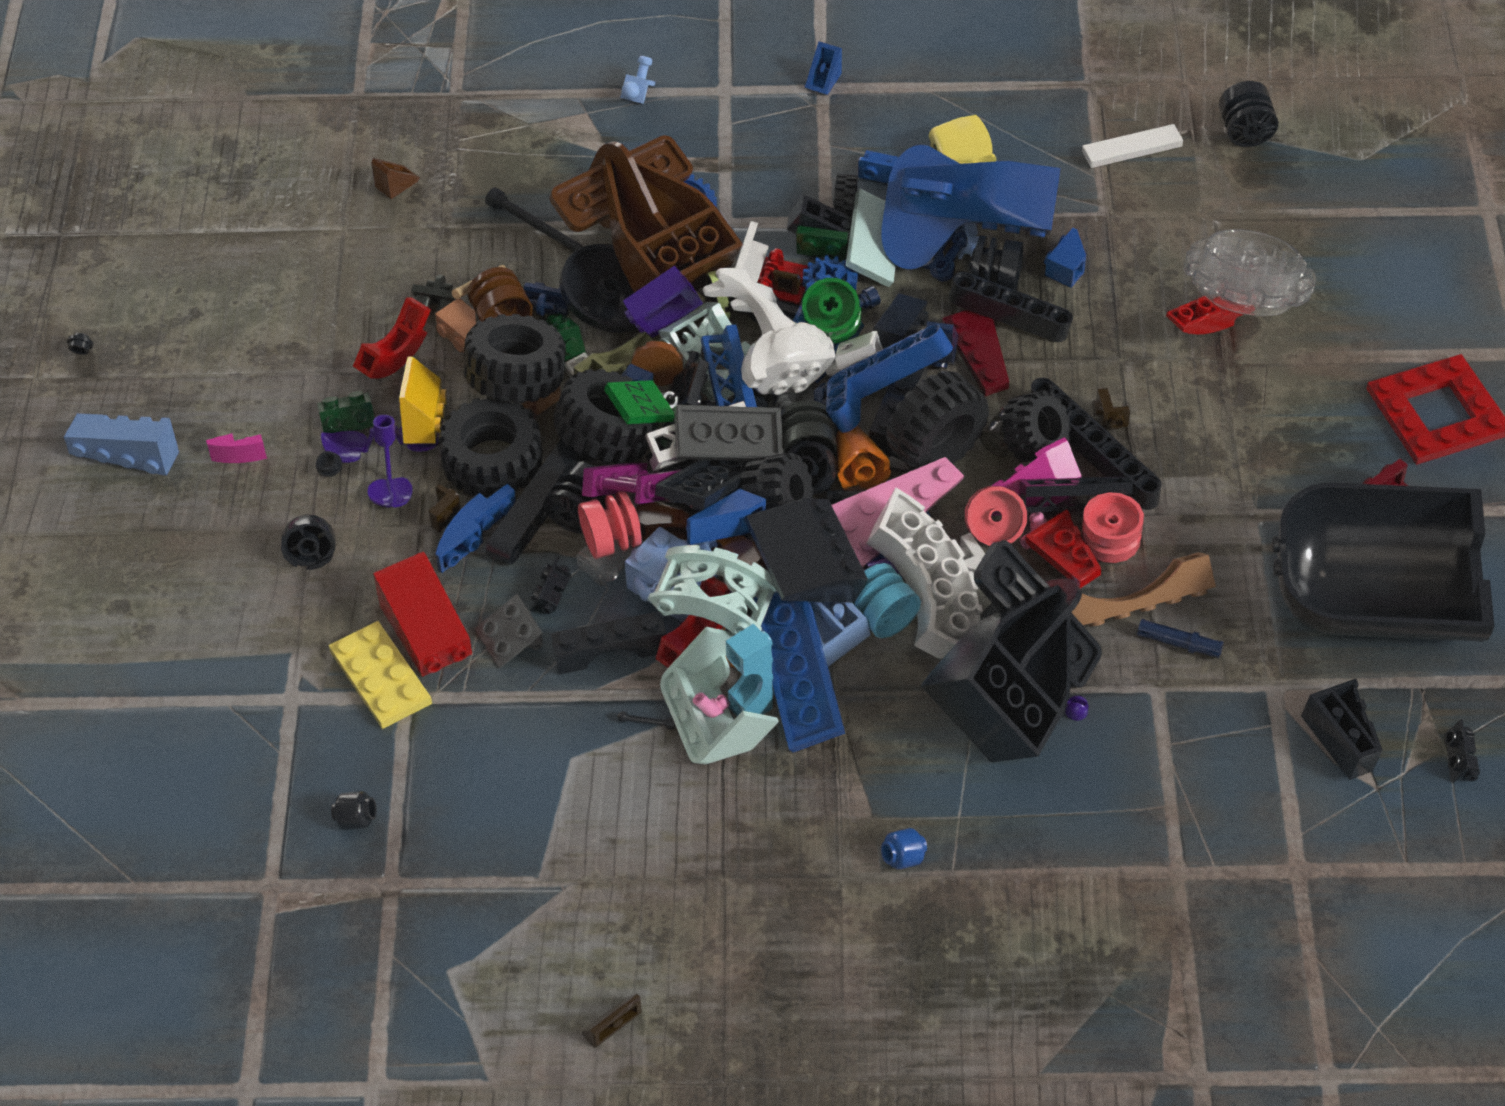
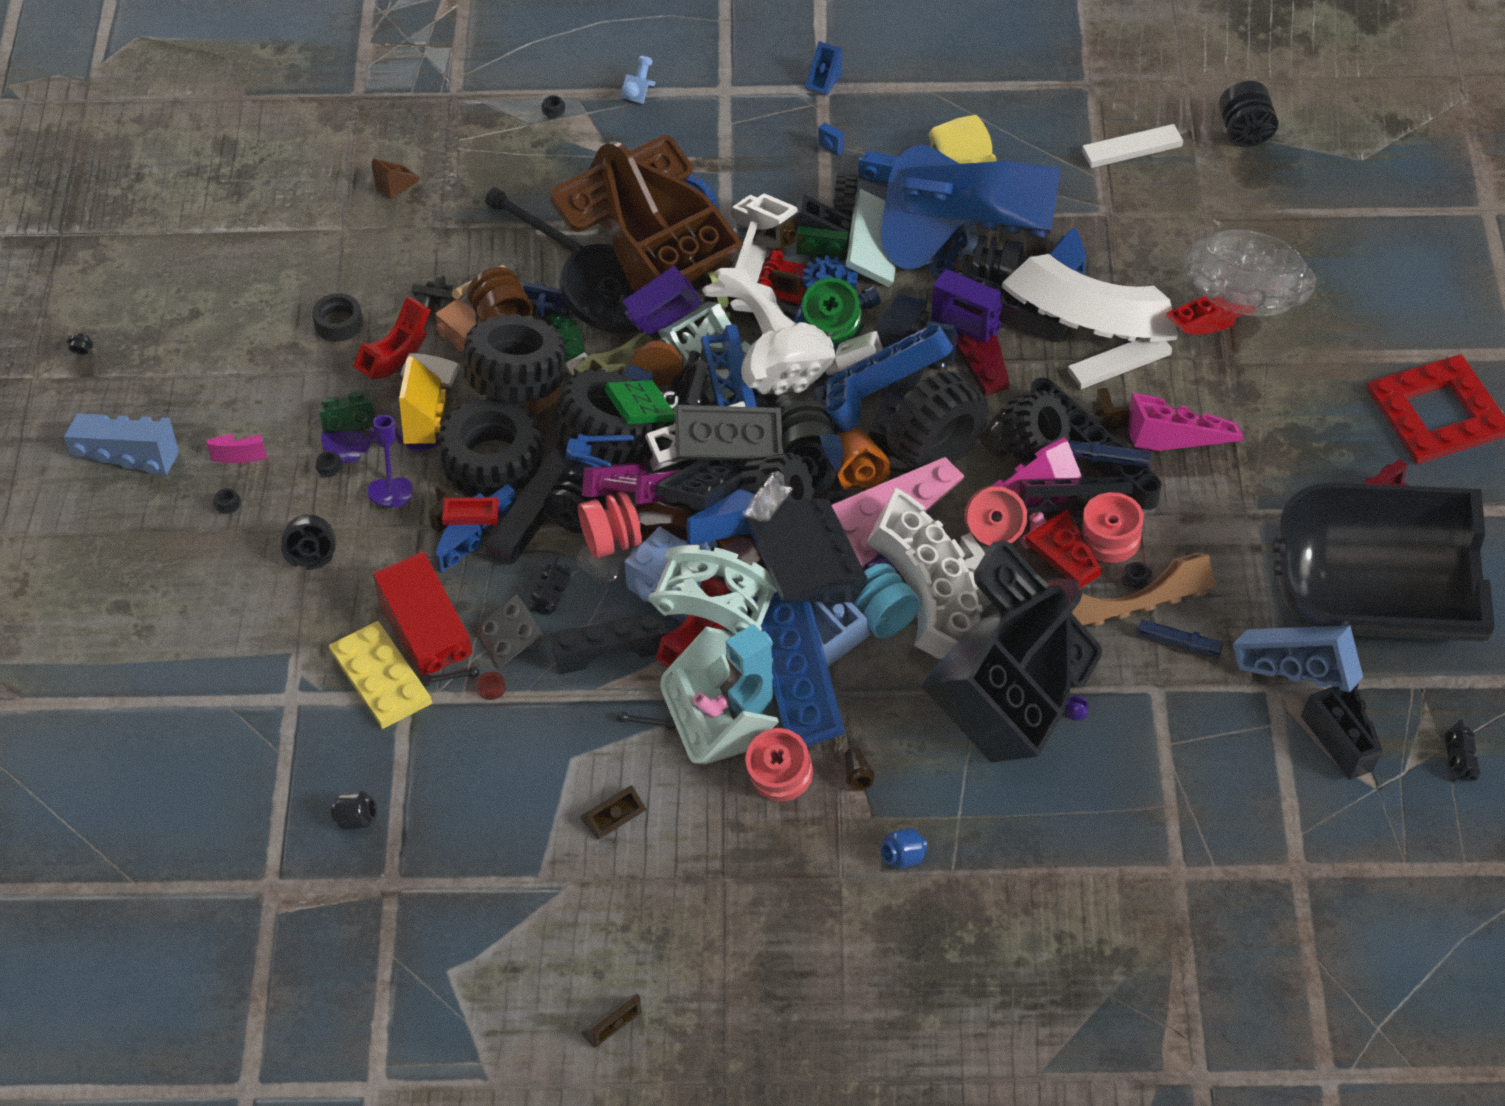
(226, 501): none -> black plate
(337, 331): none -> black tyre
(427, 680): none -> black hinge
(443, 368): none -> white slope
(470, 511): none -> red tile
(491, 685): none -> clear red tile
(553, 106): none -> black plate
(580, 452): none -> blue plant
(613, 812): none -> dark brown slope
(763, 210): none -> white slope
(768, 498): none -> clear hinge
(779, 236): none -> dark brown bracket
(779, 764): none -> coral wheel
(830, 138): none -> blue plate
(833, 449): none -> dark blue slope
(858, 771): none -> dark brown cone
(973, 293): none -> dark purple window
(1090, 302): none -> white brick
(1117, 361): none -> white tile
(1119, 455): none -> dark blue pin
(1136, 569): none -> black plate
(1166, 428): none -> dark pink wedge
(1305, 653): none -> medium blue wedge

